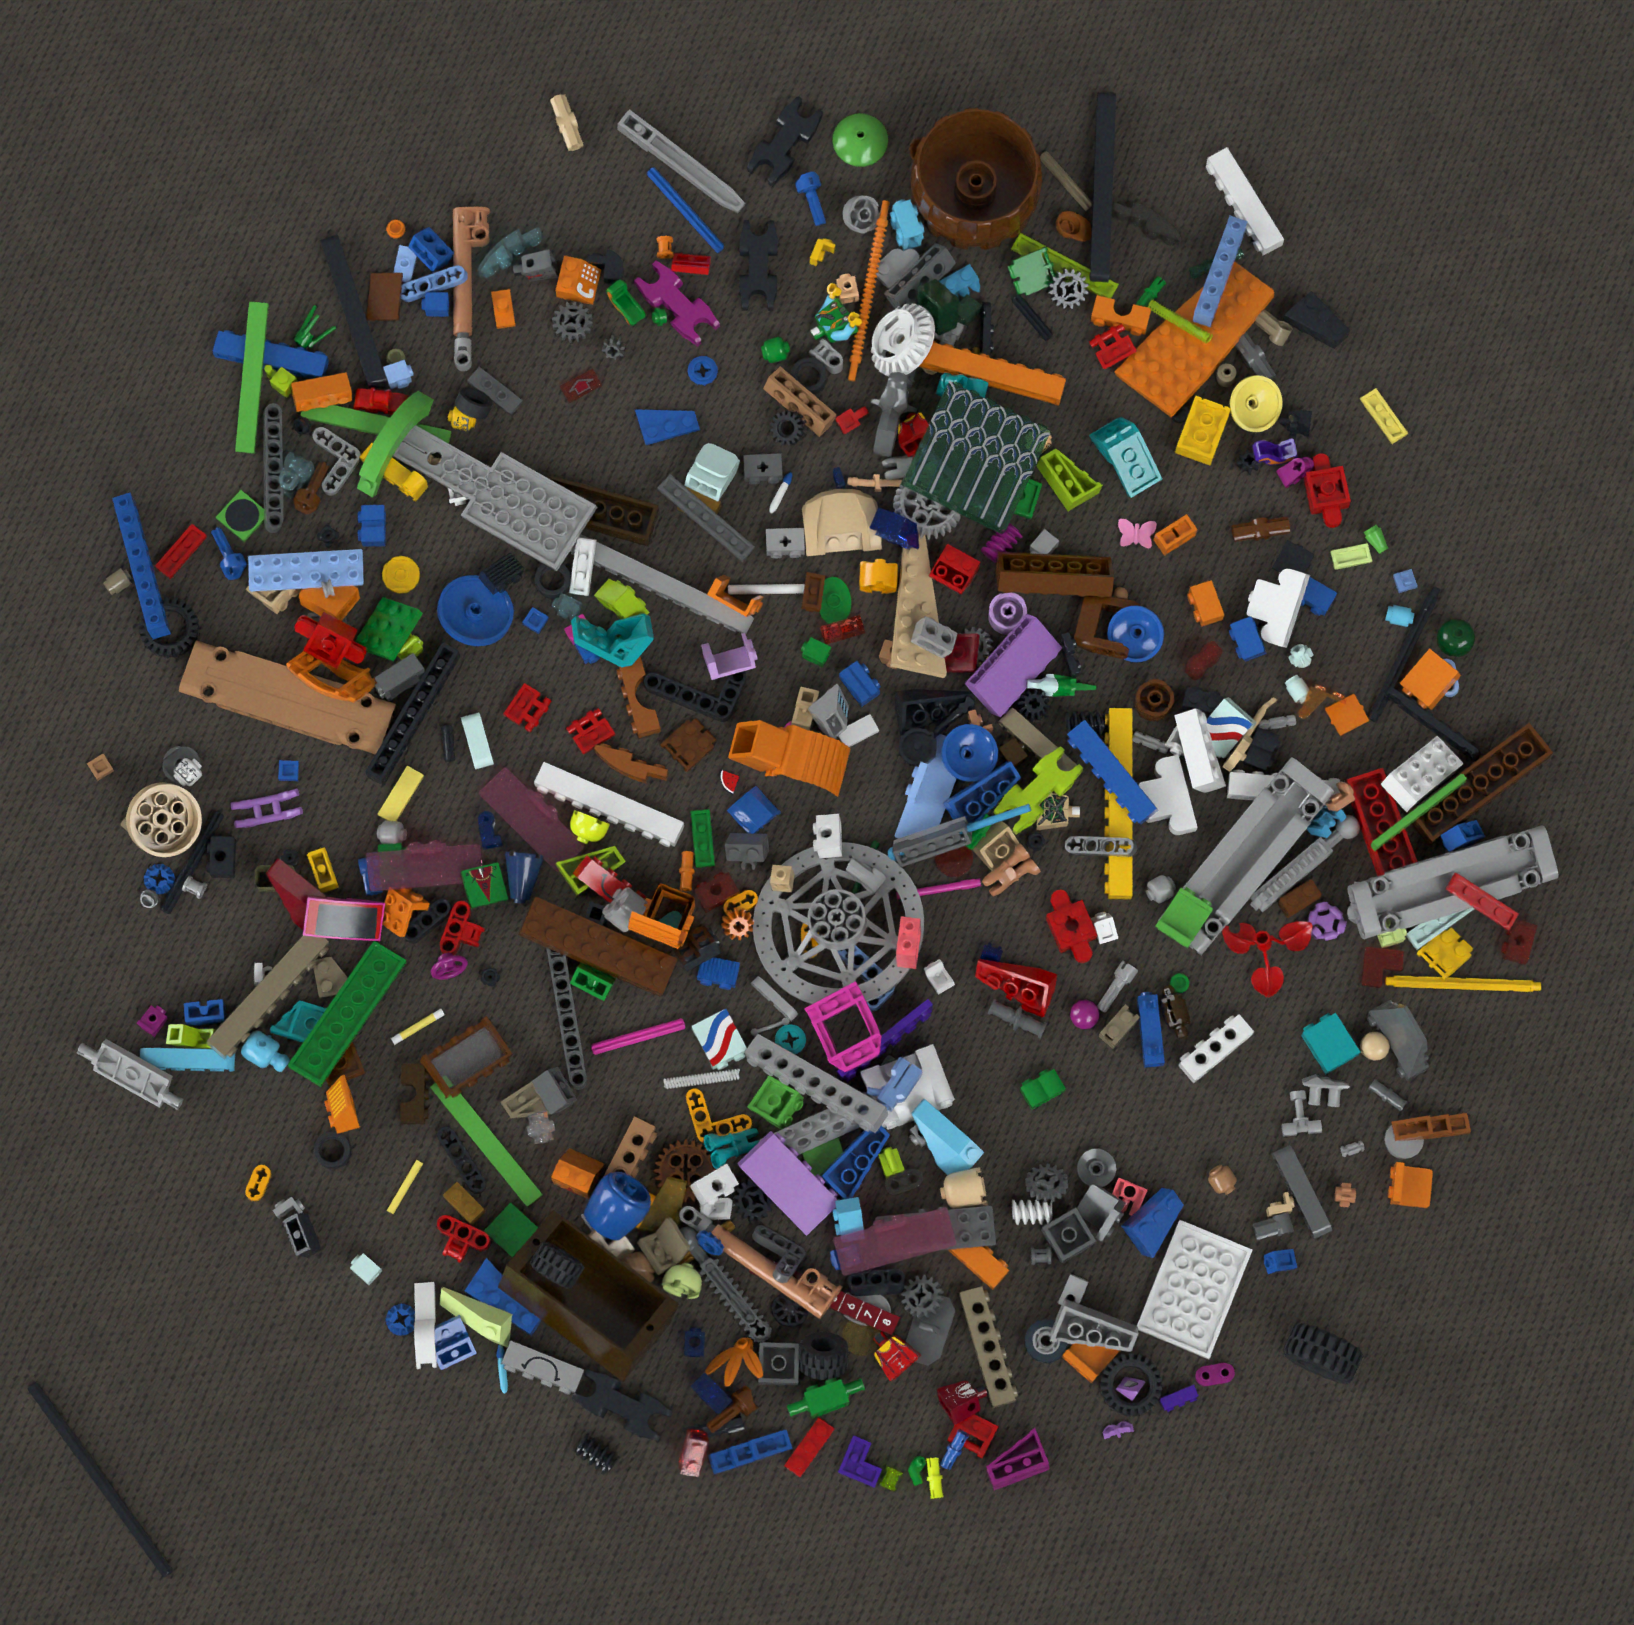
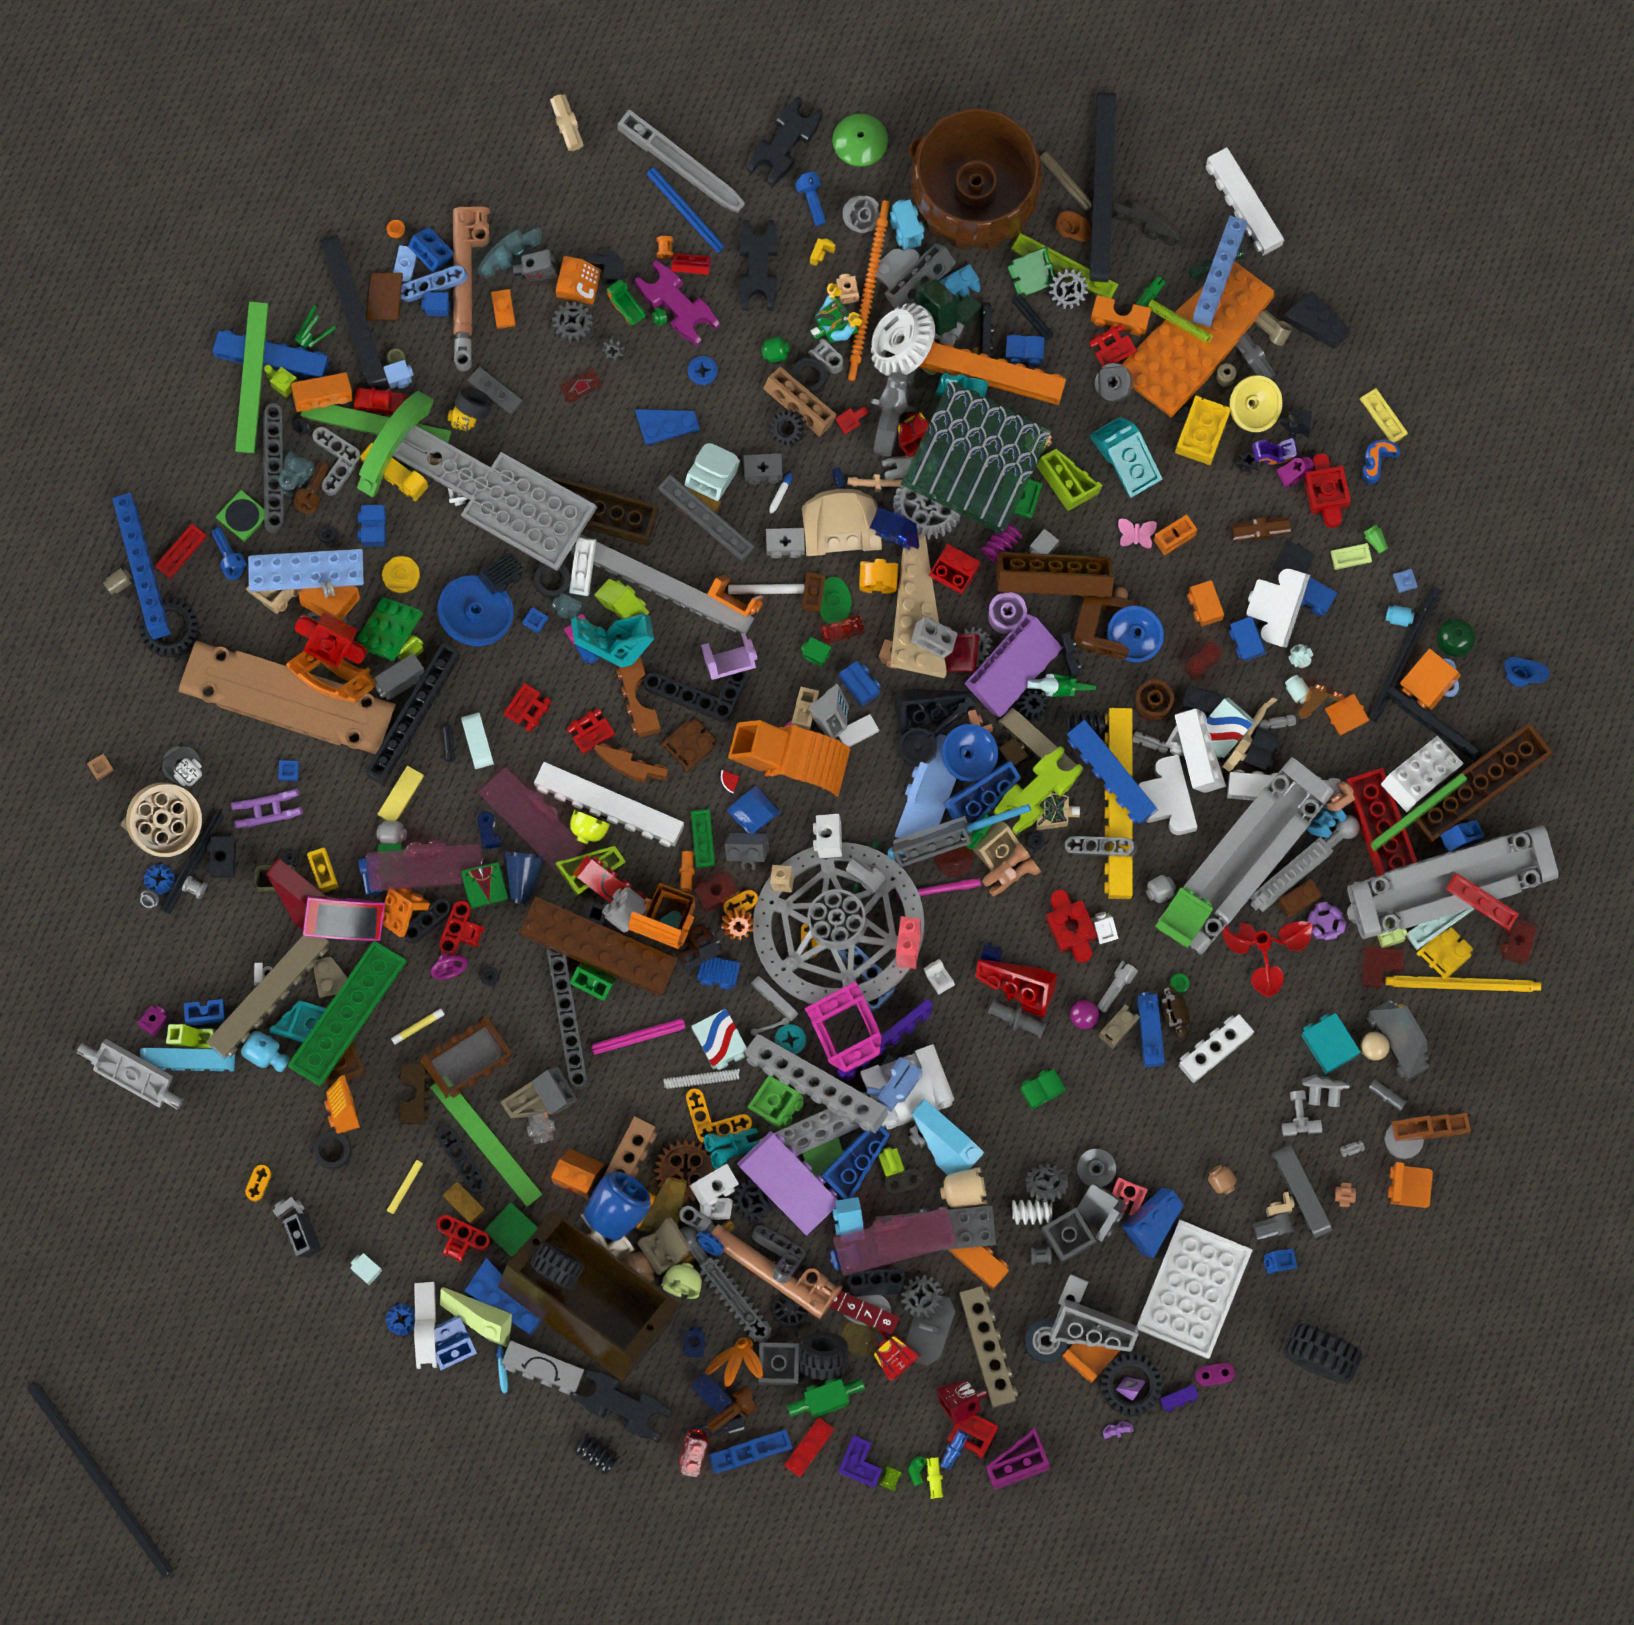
(1025, 349): none -> blue brick
(1122, 388): none -> dark grey plate
(1372, 469): none -> blue animal
(1522, 671): none -> blue piece

